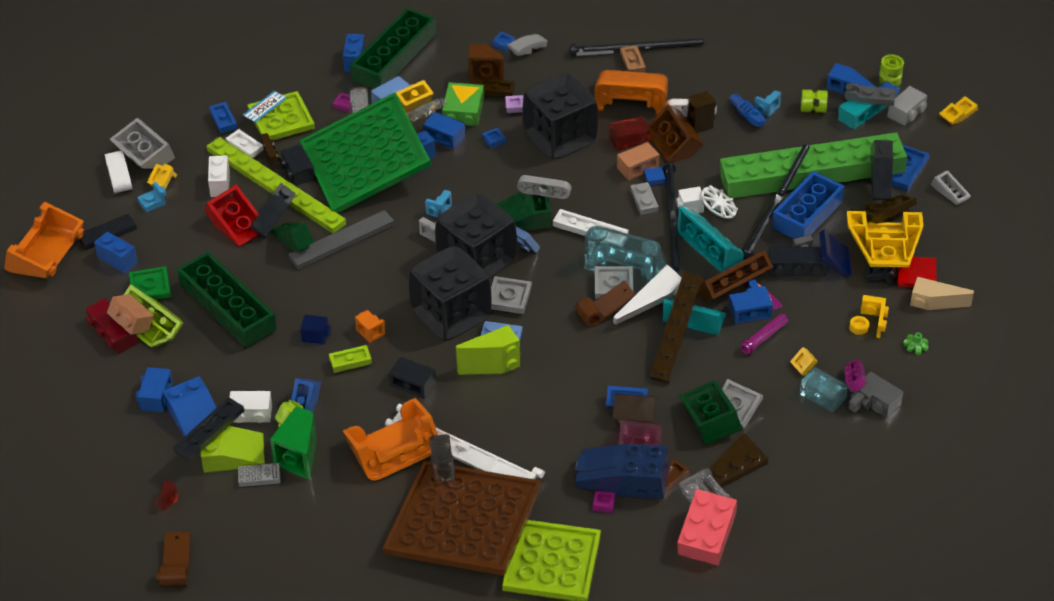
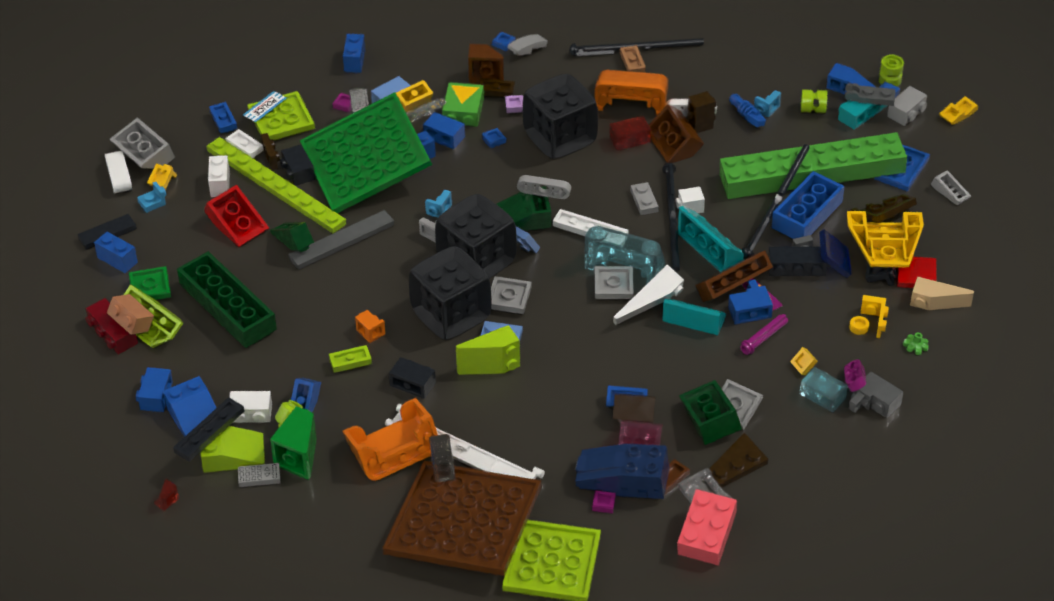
(44, 243): orange windscreen -> none
(175, 560): reddish brown door -> none
(272, 210): black slope -> none
(315, 329): clear blue brick -> none
(393, 48): dark green brick -> none
(596, 312): reddish brown door -> none
(634, 161): nougat brick -> none
(654, 176): blue tile -> none
(676, 328): dark brown plate -> none
(718, 202): white wheel -> none
(881, 169): black slope -> none

